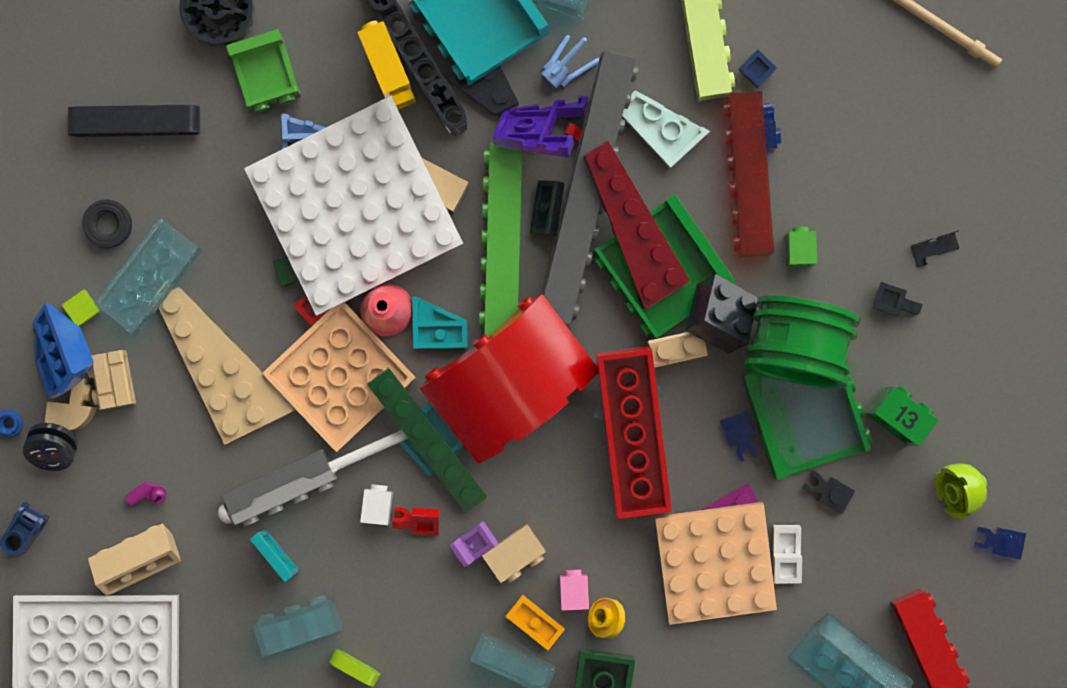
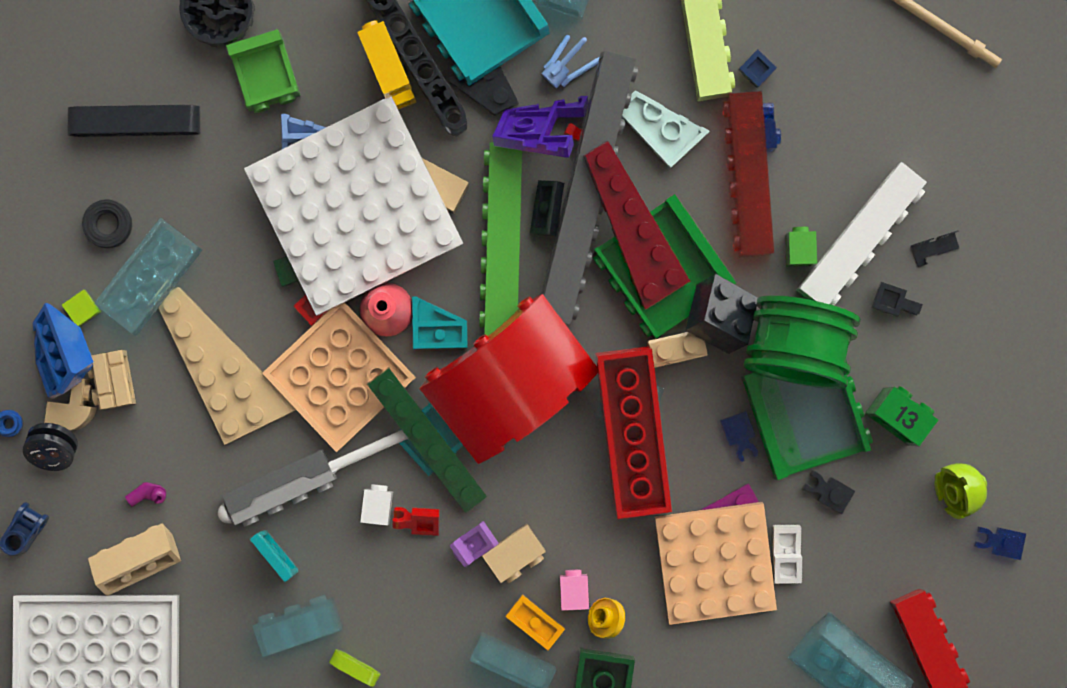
(862, 235): none -> white brick

